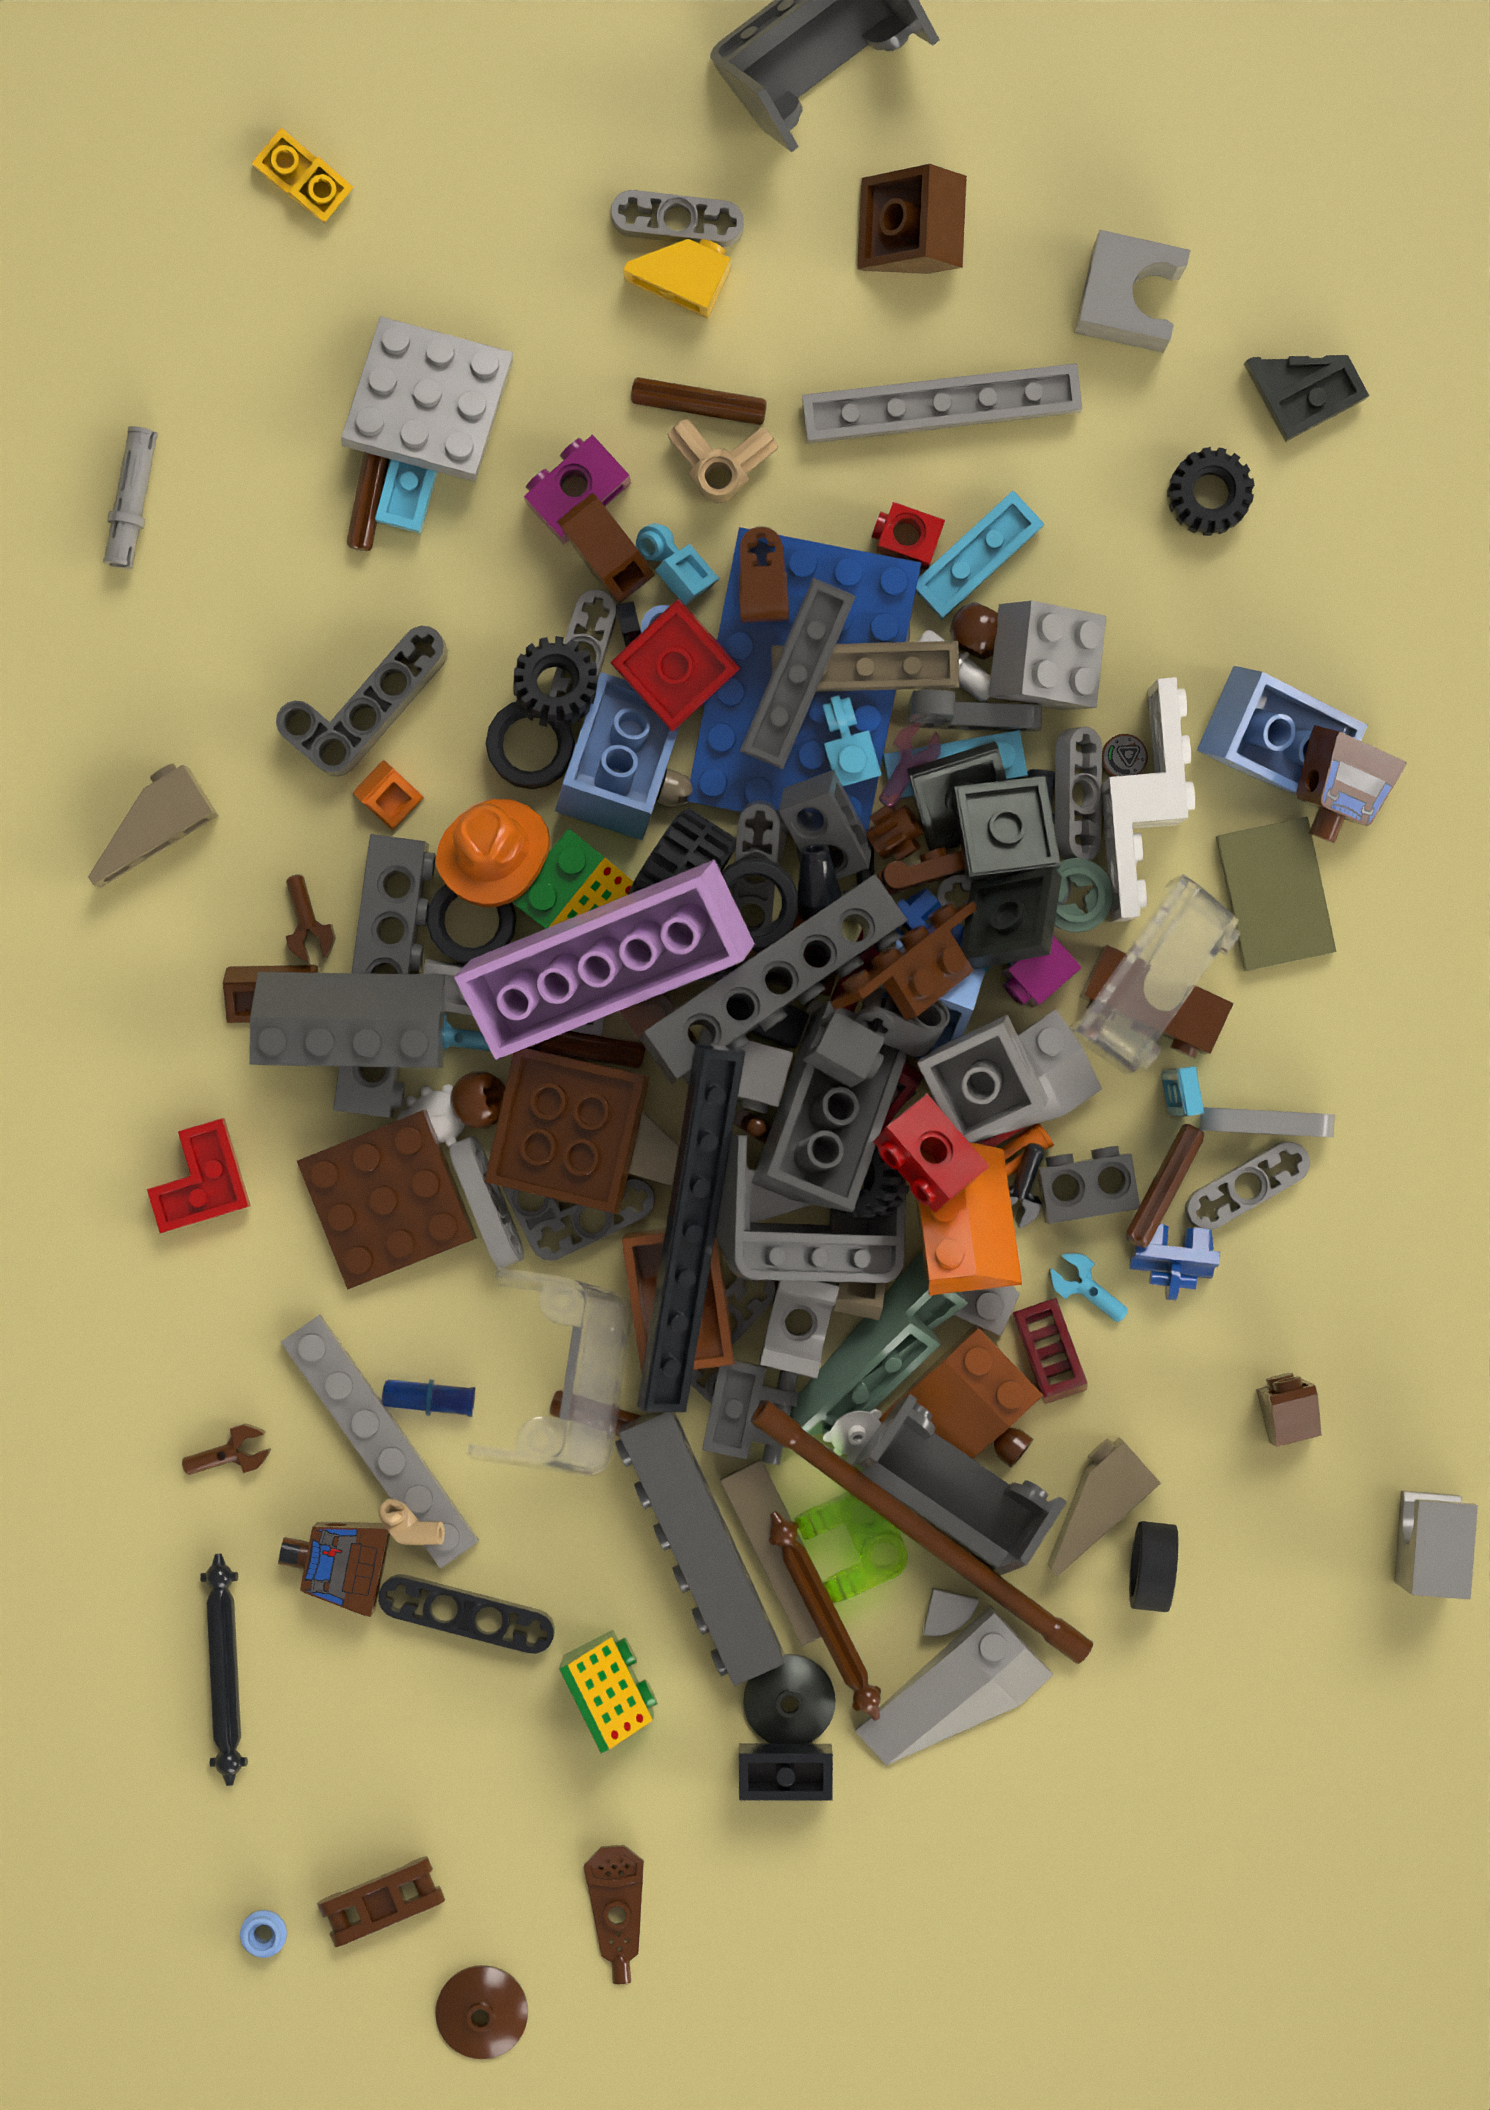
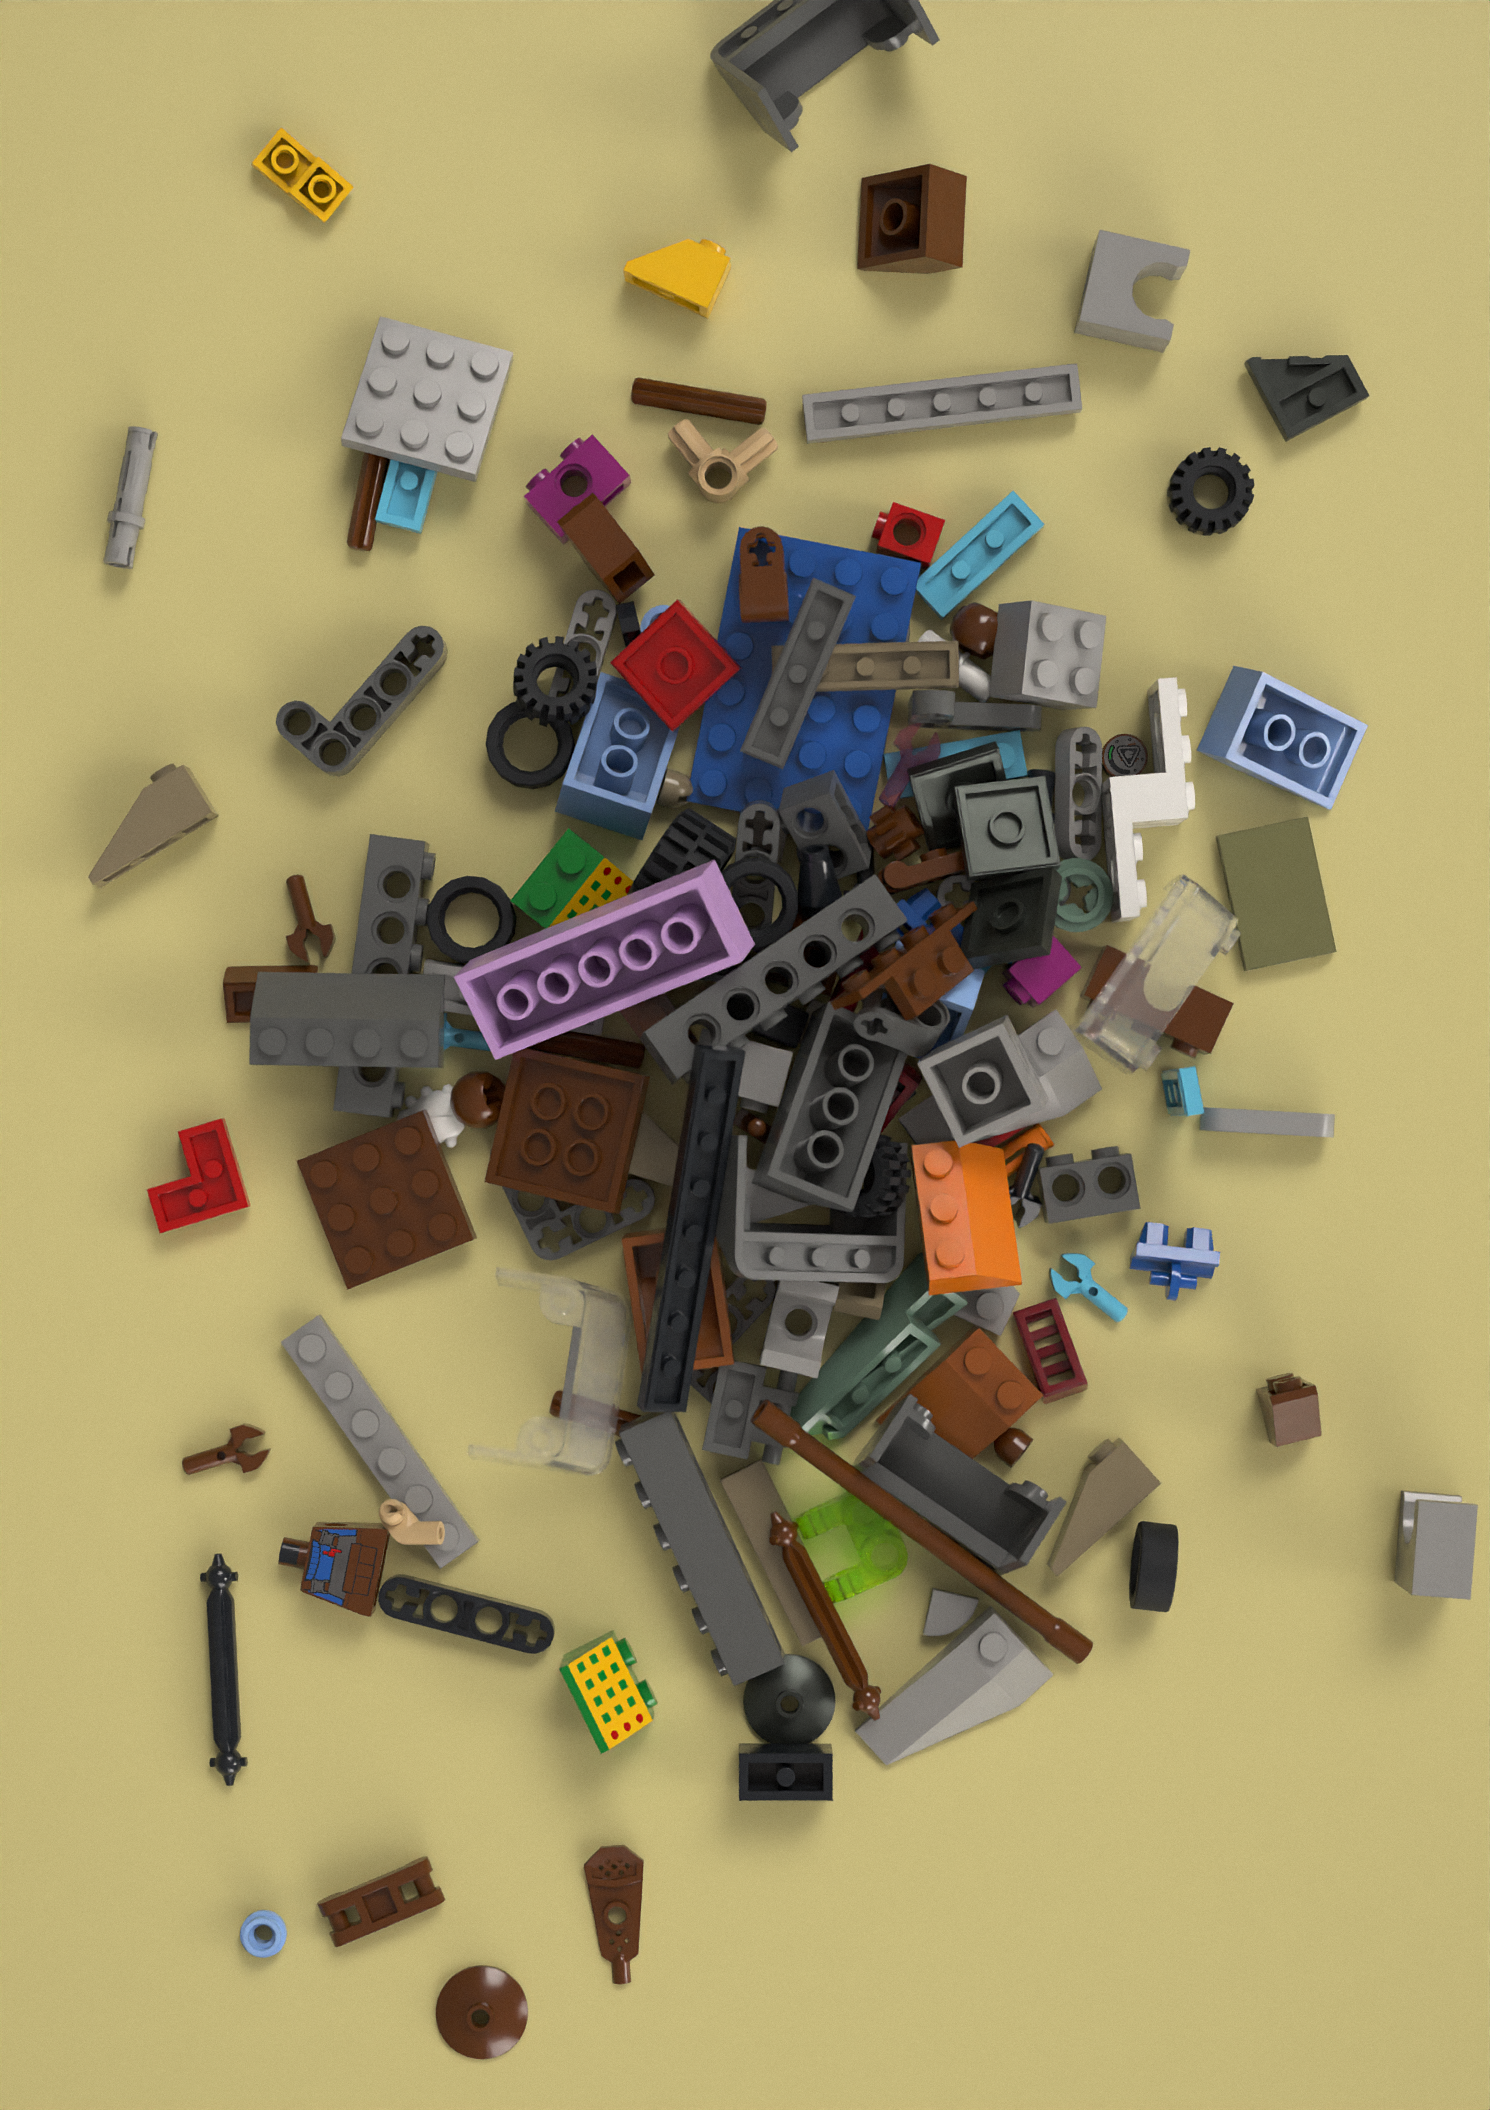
(388, 795): orange slope -> none
(429, 1397): clear blue axle -> none
(486, 1203): light grey beam -> none
(493, 852): orange hat -> none
(642, 228): light grey beam -> none
(681, 569): medium azure plate -> none
(845, 1050): dark grey brick -> none
(852, 755): medium azure plate -> none
(853, 1432): white piece -> none
(930, 1129): red brick -> none
(1165, 1185): reddish brown axle -> none
(1271, 1158): light grey beam -> none
(1345, 781): reddish brown torso -> none

